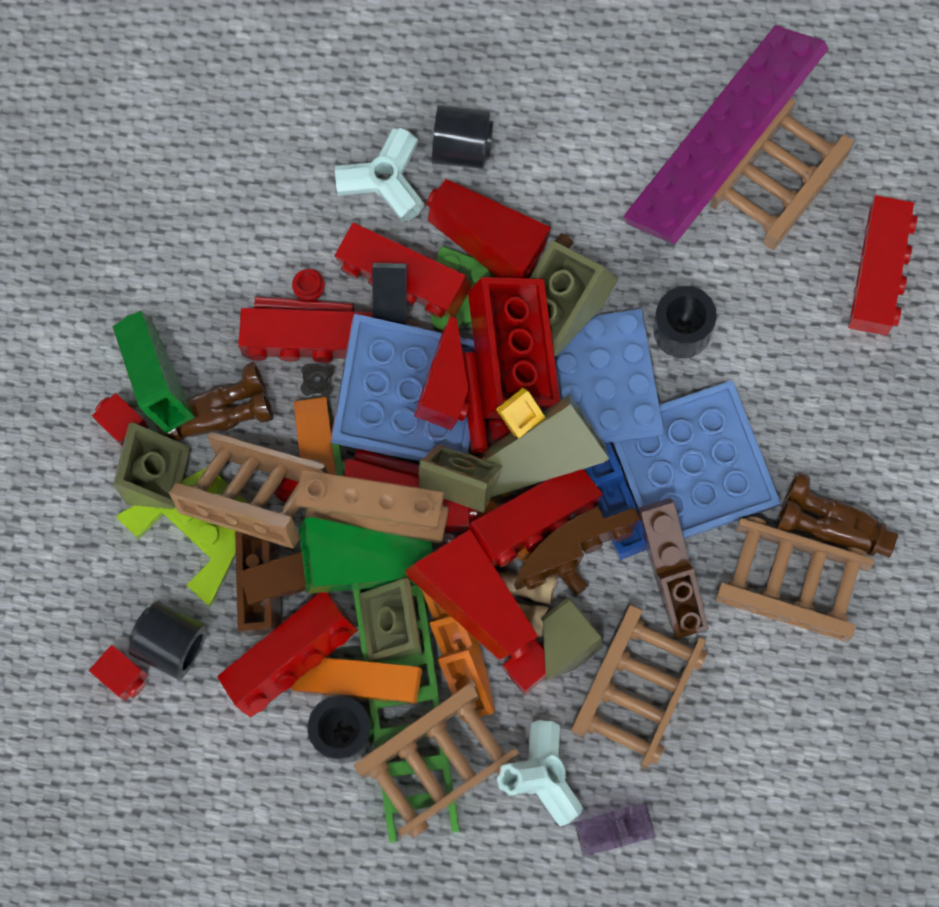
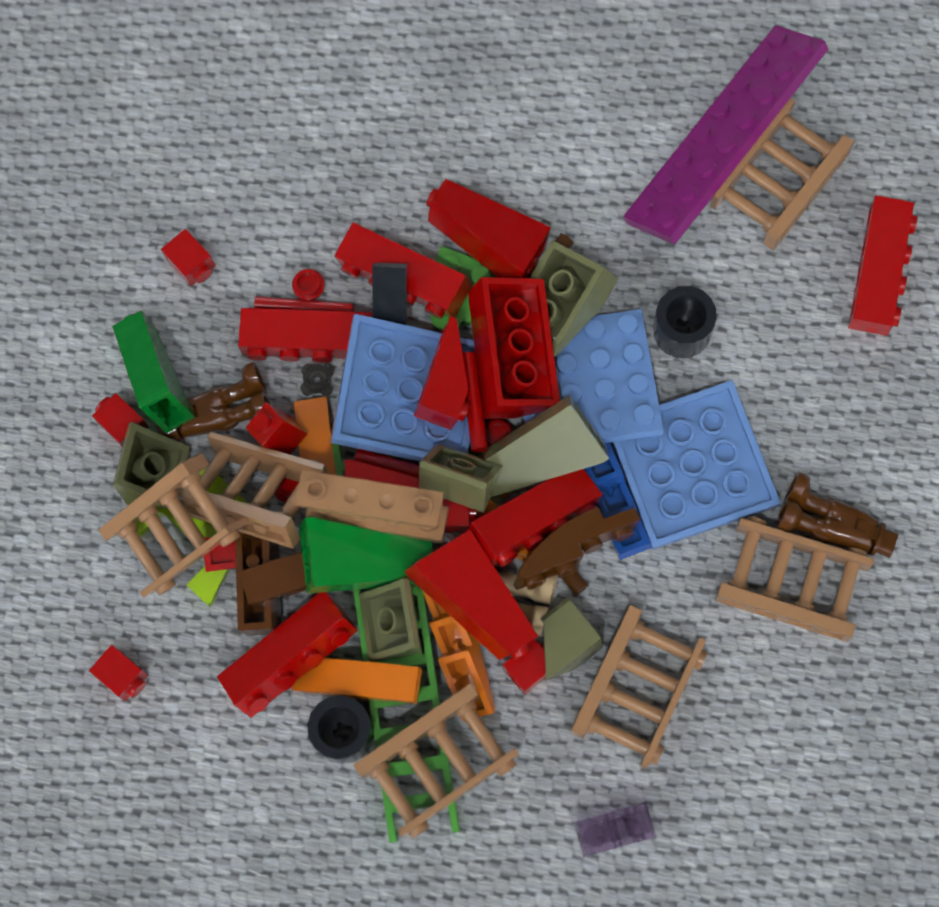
(145, 510): none -> medium nougat fence
(167, 639): black piece -> none
(188, 258): none -> red brick
(220, 558): none -> red plate
(276, 429): none -> red brick
(391, 160): light aqua piece -> none
(462, 137): black piece -> none
(520, 413): yellow plate -> none
(542, 774): light aqua piece -> none
(672, 568): reddish brown slope -> none

